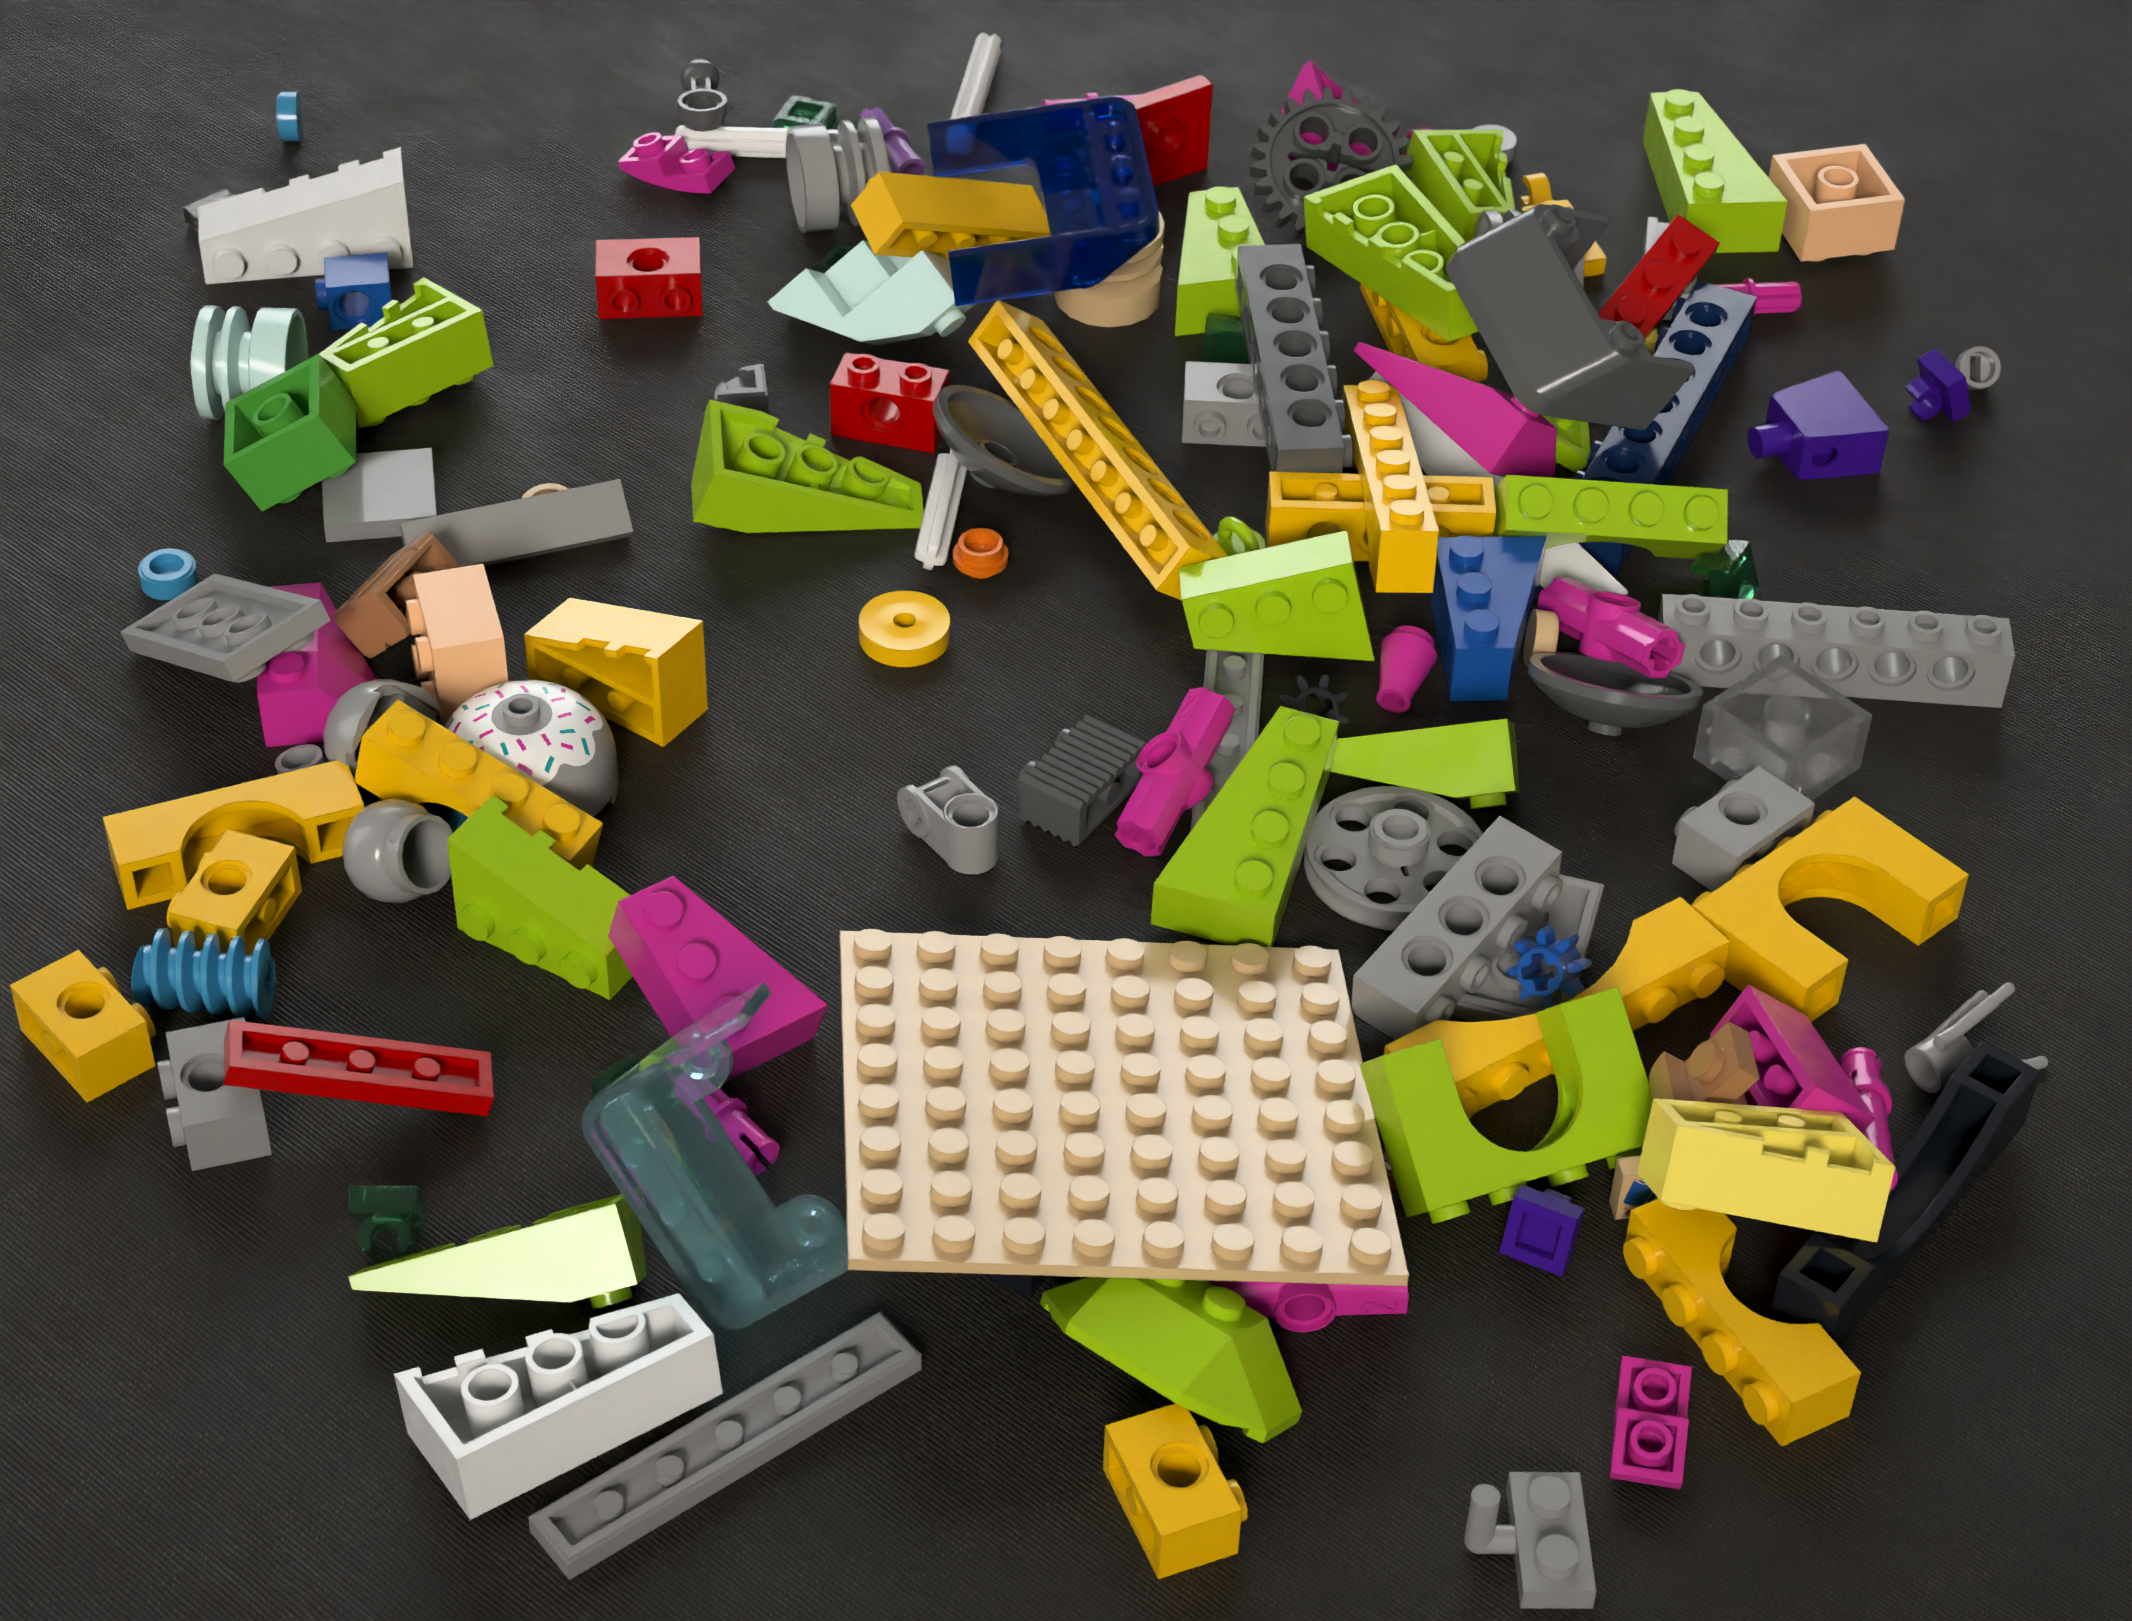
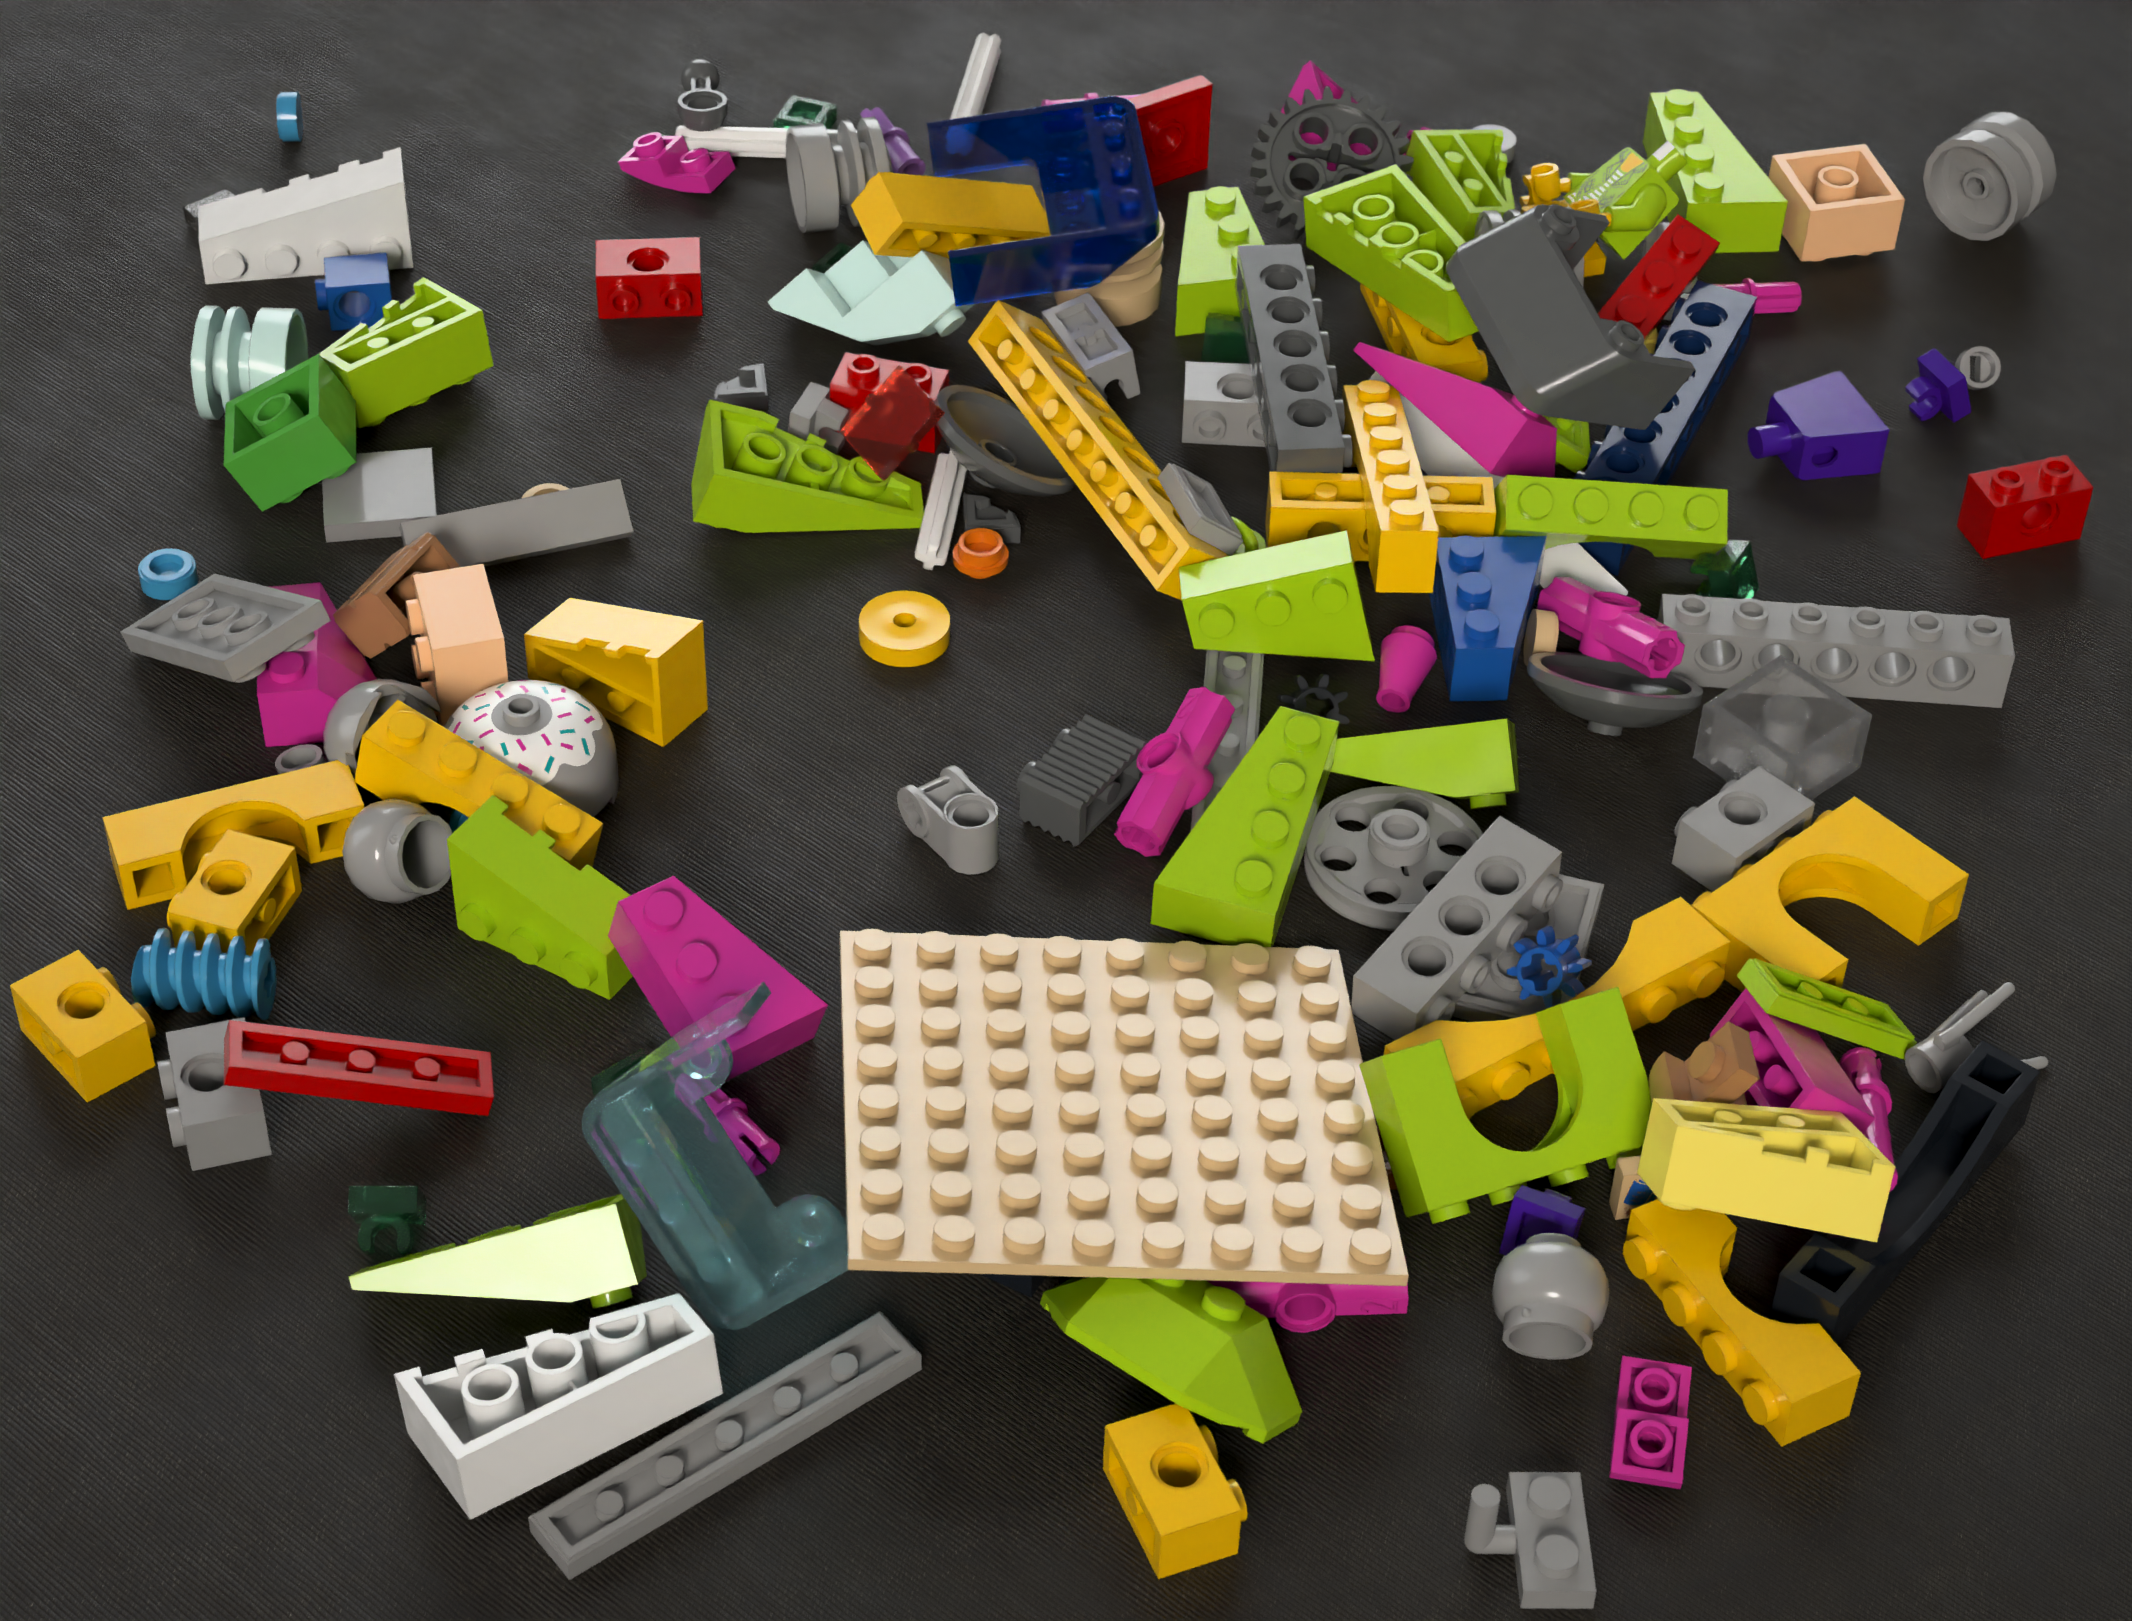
(818, 416): none -> light grey tile
(892, 422): none -> clear red piece
(980, 514): none -> dark grey tile
(1094, 344): none -> light grey hinge
(1200, 508): none -> light grey tile
(1550, 1297): none -> light grey piece
(1624, 189): none -> lime torso
(1826, 1008): none -> lime tile
(1989, 176): none -> light grey wheel
(2024, 506): none -> red brick

